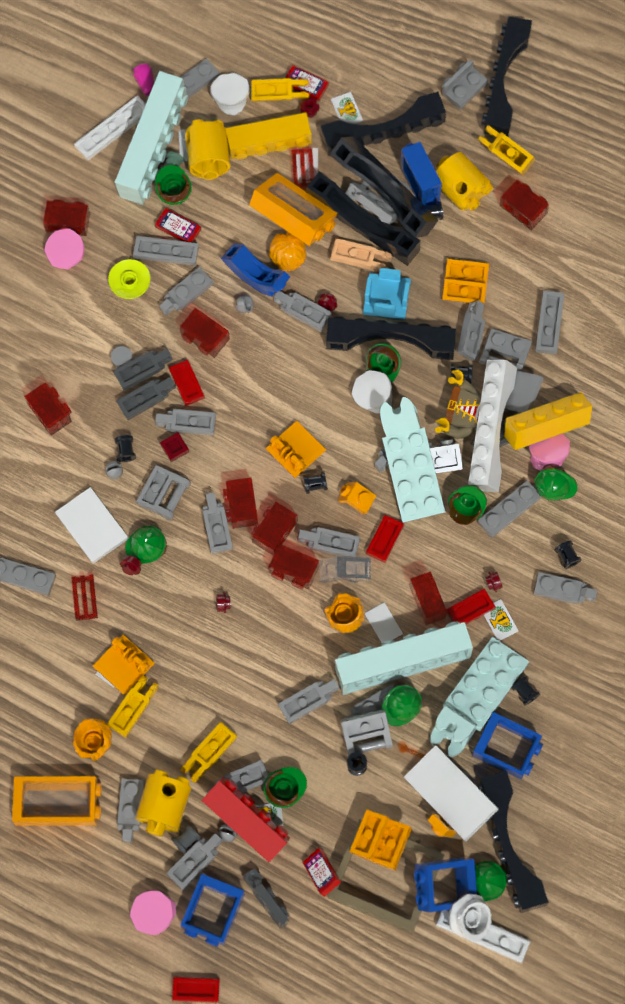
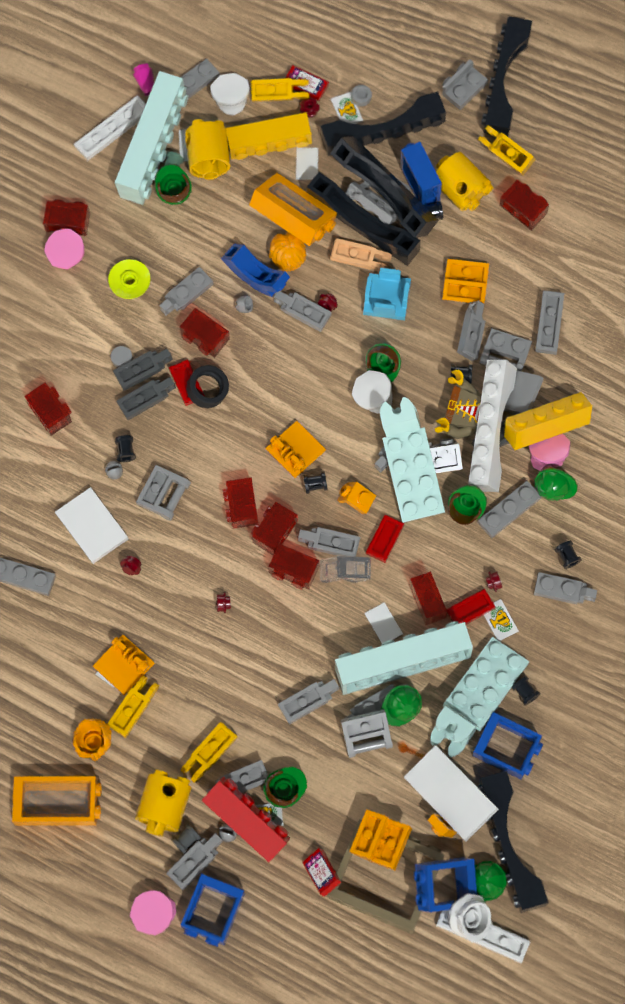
(83, 579): clear red tile -> none
(130, 797): light grey hinge -> none
(146, 544): green piece -> none
(166, 250): light grey plate -> none
(174, 447): dark red plate -> none
(177, 226): tile -> none
(187, 421): light grey hinge -> none
(196, 989): red tile -> none
(216, 374): none -> black tyre
(216, 526): light grey hinge -> none
(266, 898): dark grey hinge -> none
(302, 151): clear red tile -> none
(345, 613): light orange hair -> none
(346, 334): black arch -> none
(354, 757): black bush -> none
(361, 95): none -> light grey tile

